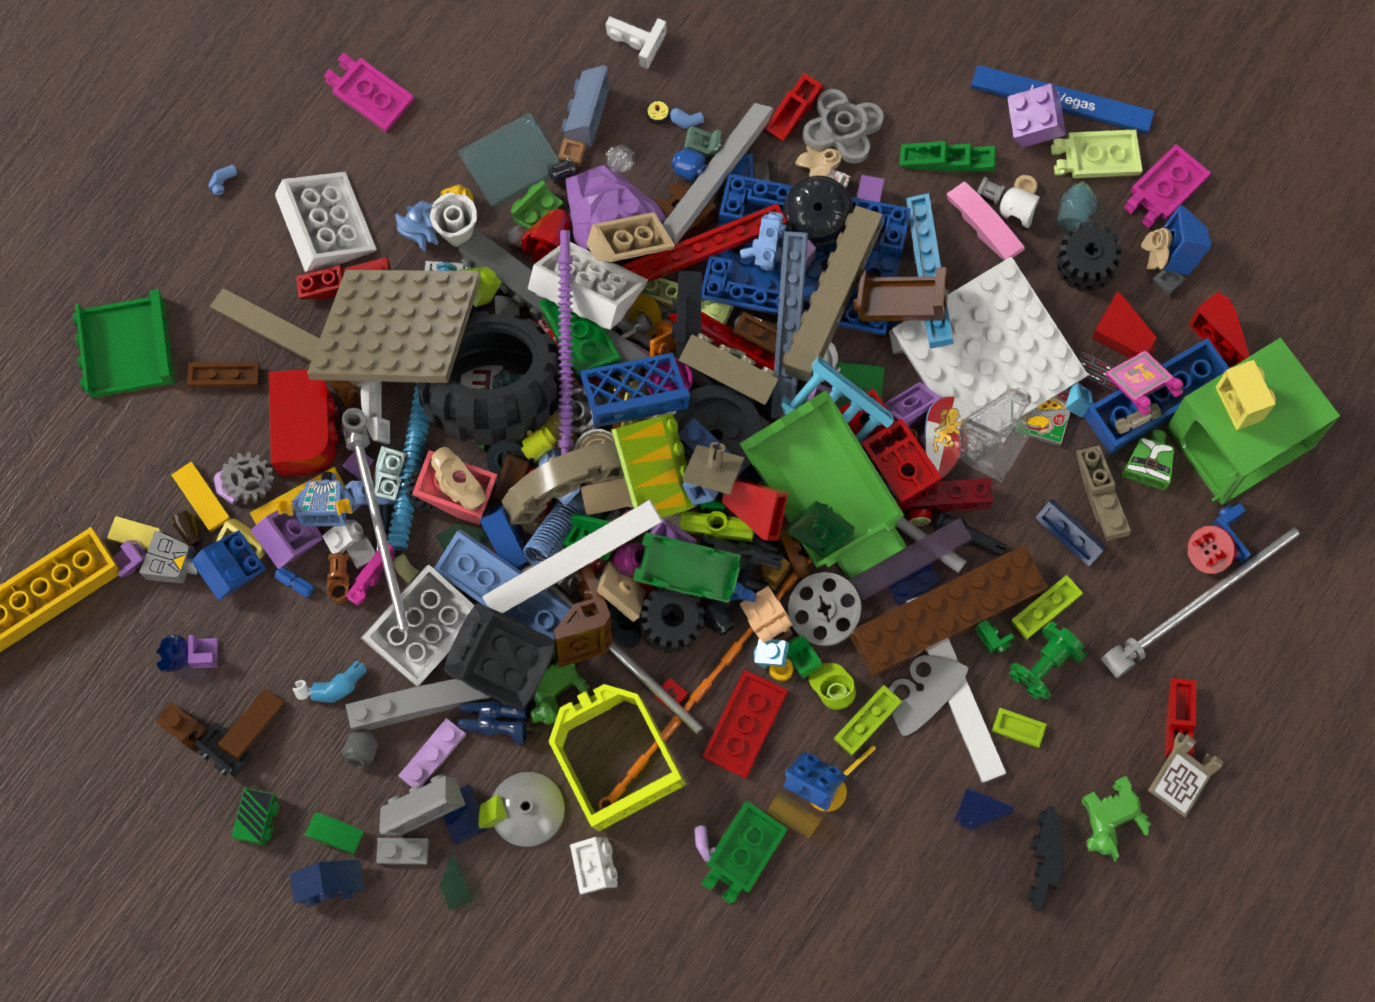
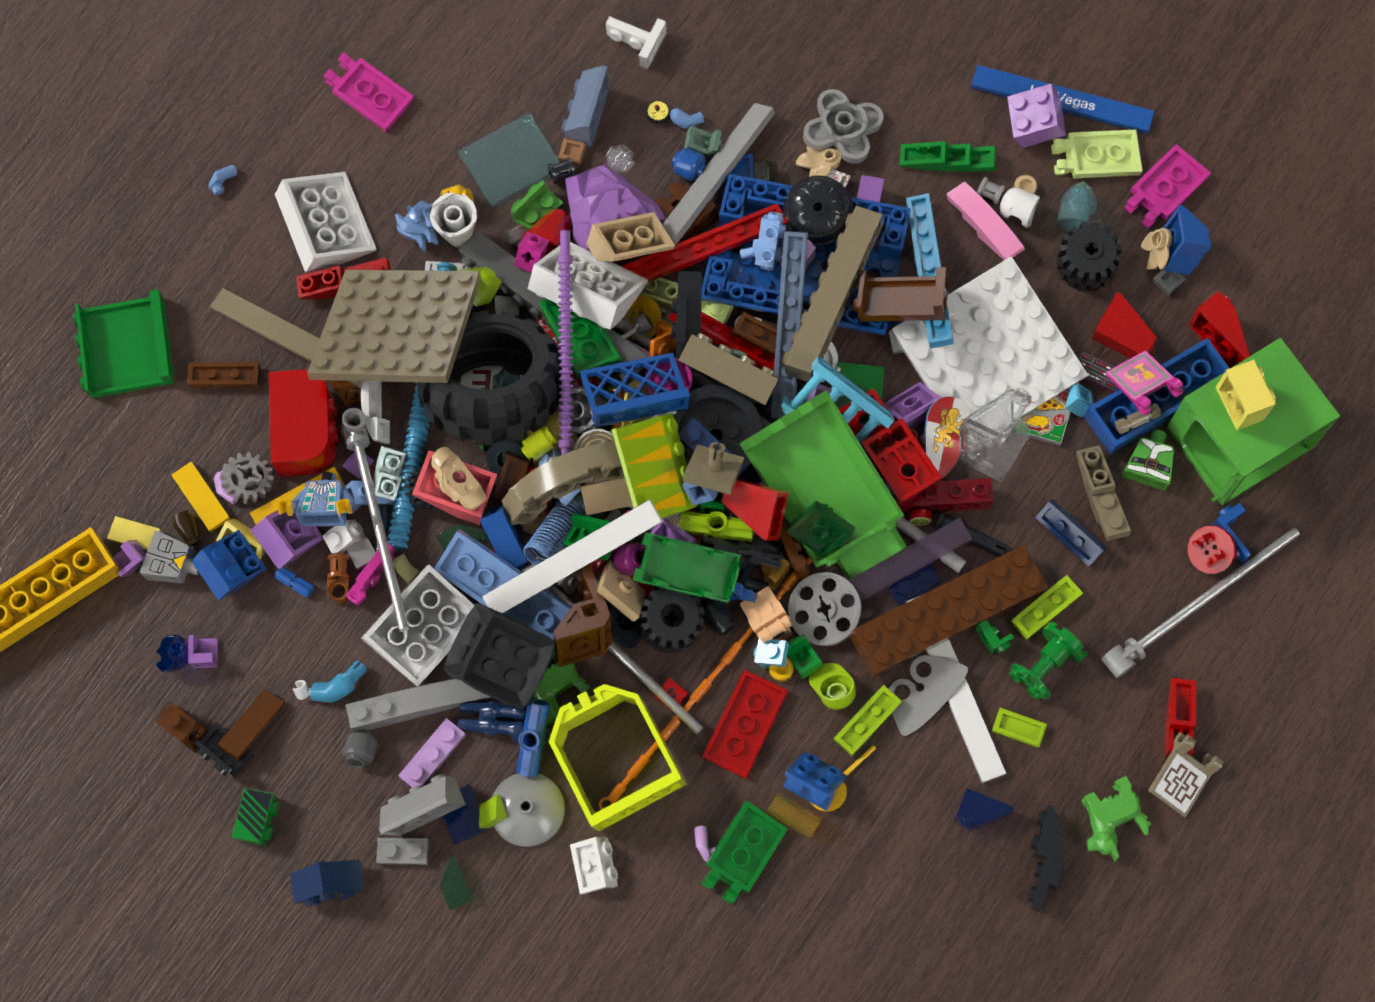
(334, 833): green slope -> none
(530, 752): none -> blue piece
(533, 248): none -> dark pink brick
(794, 107): red slope -> none

